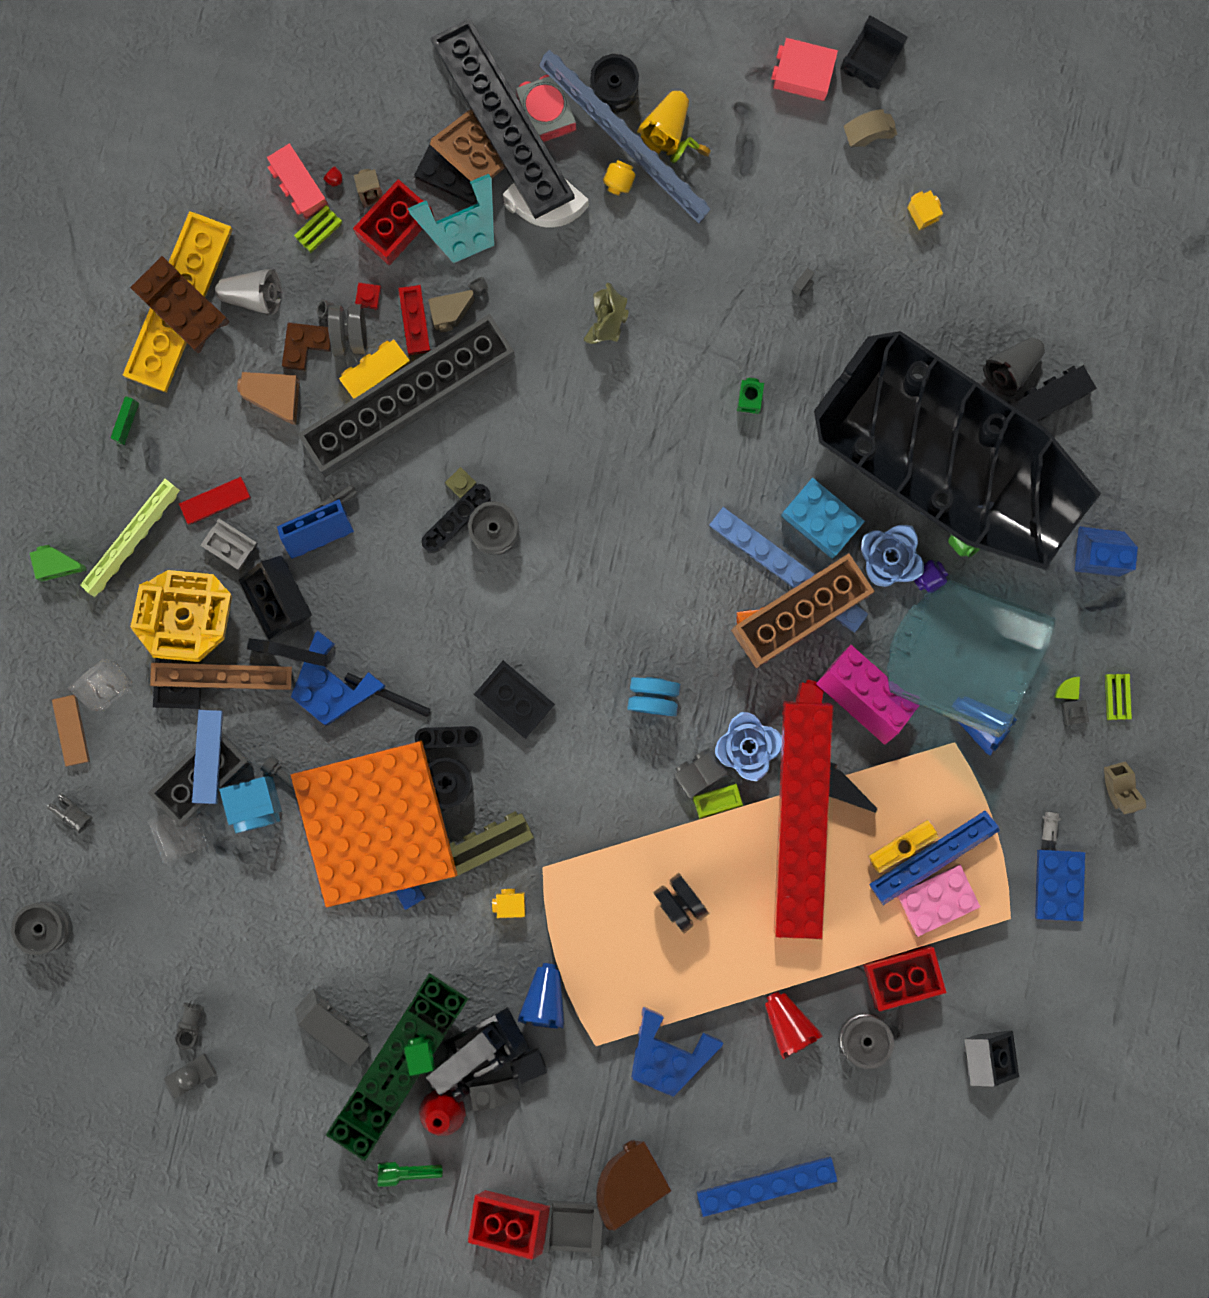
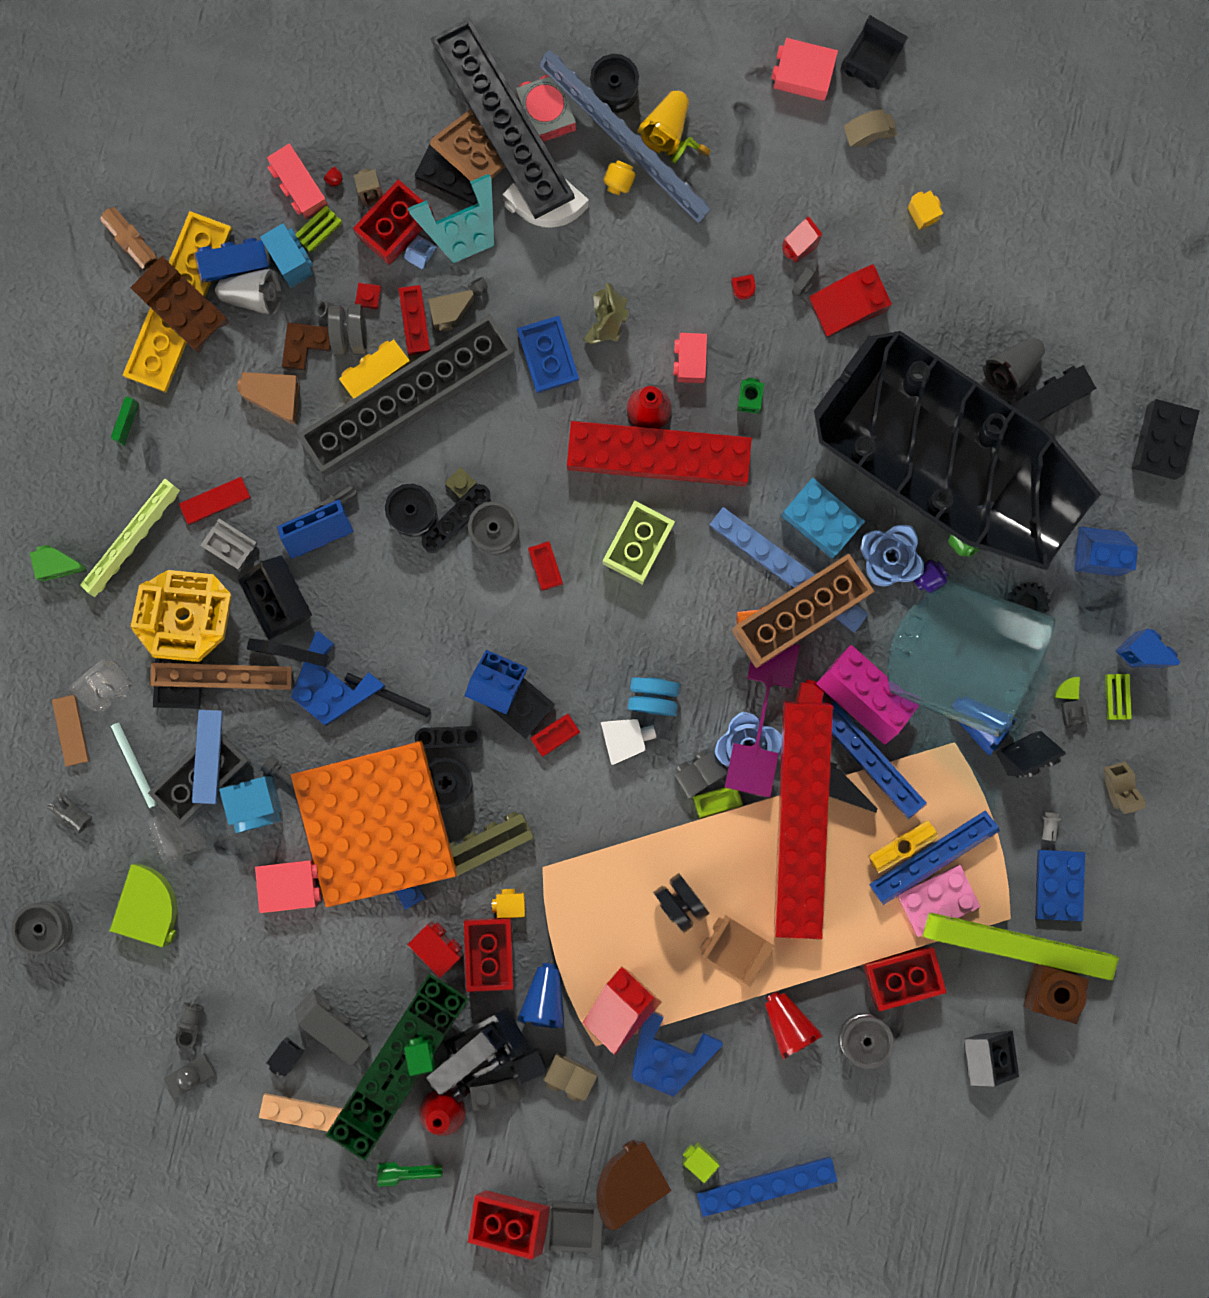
(128, 238): none -> medium nougat piece
(133, 764): none -> light aqua bar
(146, 907): none -> lime brick
(230, 260): none -> blue brick
(284, 1057): none -> black brick
(285, 251): none -> dark azure brick
(287, 886): none -> coral brick
(298, 1112): none -> light nougat plate
(414, 523): none -> black wheel
(419, 252): none -> light blue slope
(436, 948): none -> red brick
(488, 954): none -> red brick
(495, 681): none -> blue slope
(545, 566): none -> red tile
(547, 354): none -> blue plate
(555, 735): none -> red plate
(570, 1077): none -> dark tan brick
(620, 1010): none -> slope
(625, 738): none -> white torso
(638, 542): none -> yellowish green brick
(649, 407): none -> red cone
(659, 453): none -> red brick
(691, 358): none -> coral brick
(700, 1162): none -> lime brick
(736, 949): none -> medium nougat panel
(743, 286): none -> red tile
(752, 767): none -> magenta hinge
(802, 240): none -> slope
(850, 301): none -> red slope
(875, 764): none -> blue plate
(1020, 946): none -> lime beam
(1030, 754): none -> black slope
(1033, 590): none -> black tyre
(1056, 993): none -> reddish brown piece
(1147, 651): none -> blue slope
(1165, 439): none -> black brick

